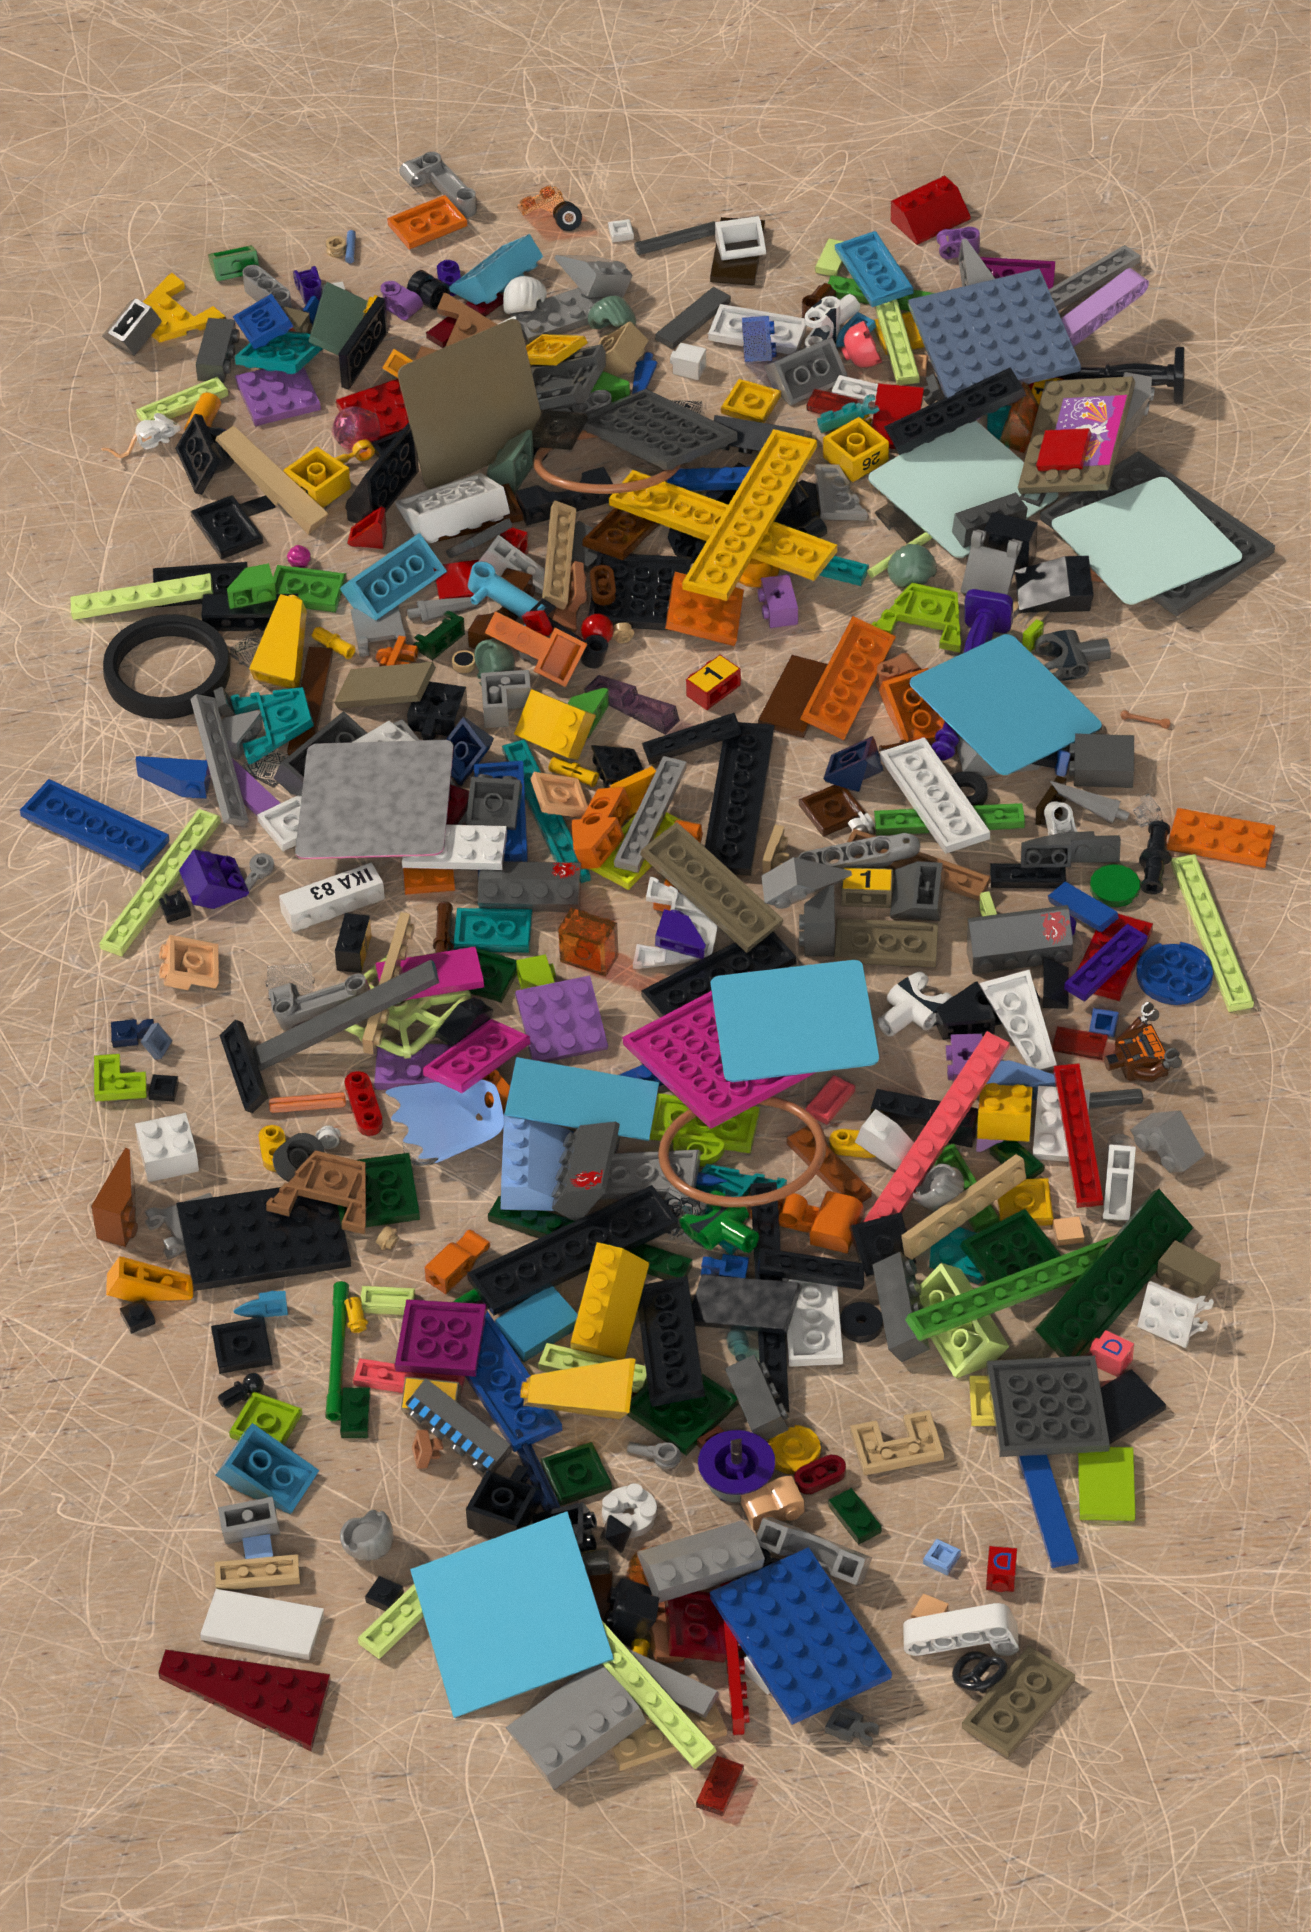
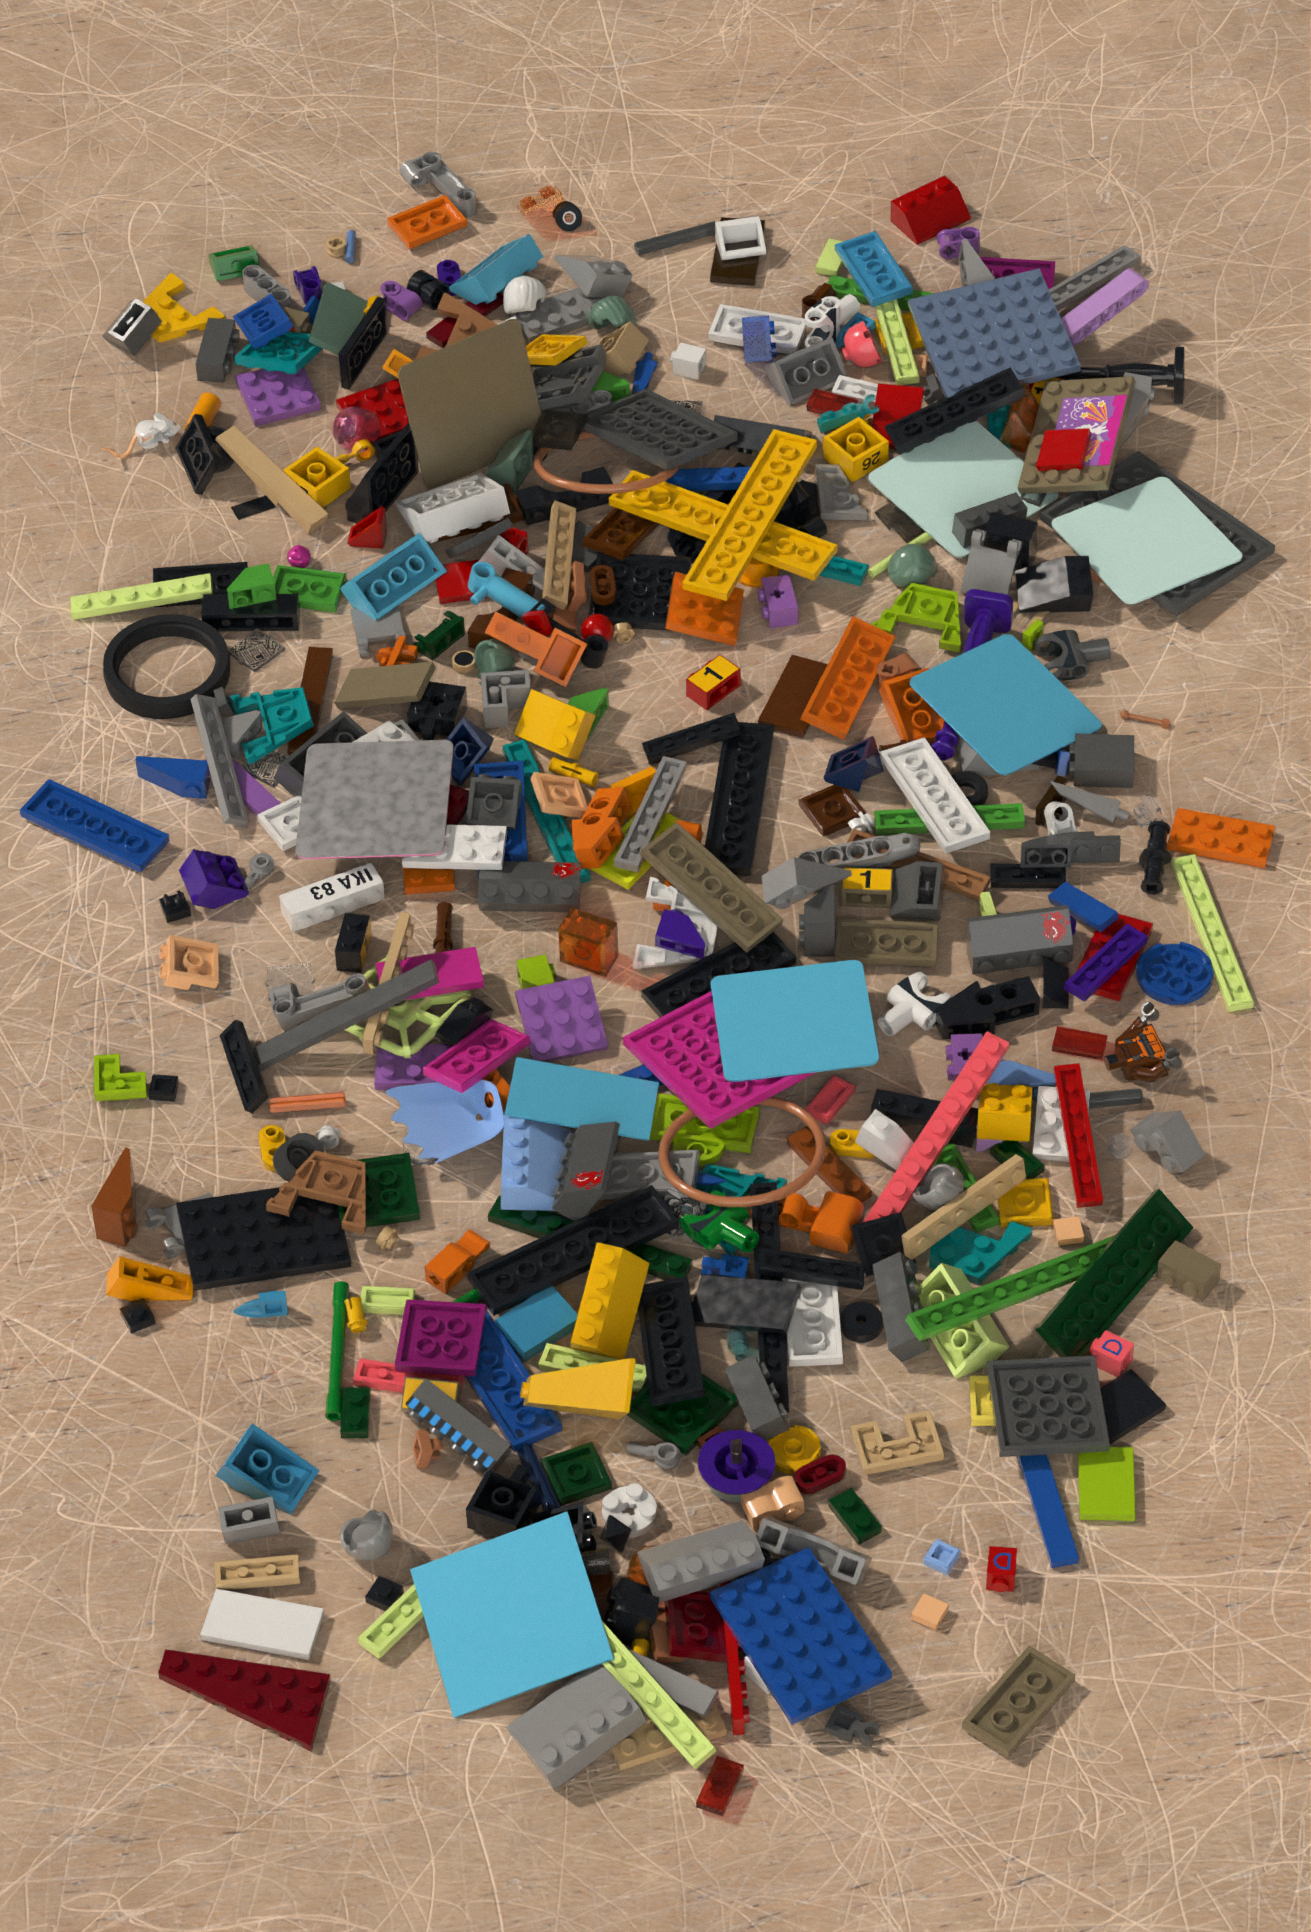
(128, 1032): dark blue plate -> none
(156, 1041): sand blue tile -> none
(158, 883): yellowish green tile -> none
(167, 1147): white brick -> none
(182, 401): yellowish green tile -> none
(227, 527): black tile -> none
(241, 1345): black tile -> none
(251, 1383): black axle -> none
(257, 1547): light blue tile -> none
(268, 1414): lime tile -> none
(282, 644): yellow slope -> none
(333, 641): yellow axle -> none
(359, 1088): red plate -> none
(434, 609): light grey bar -> none
(493, 929): teal tile -> none
(497, 974): dark green tile -> none
(615, 763): black hinge -> none
(621, 230): white tile -> none
(644, 709): slope -> none
(692, 318): dark grey tile -> none
(750, 401): yellow tile -> none
(773, 854): tan plate -> none
(963, 1629): white beam -> none
(977, 1672): black piece -> none
(1009, 1247): dark green plate -> none
(1020, 1013): white wing -> none
(1104, 1022): blue slope -> none
(1115, 885): green tile -> none
(1119, 1183): white slope -> none
(1172, 1314): white plate -> none

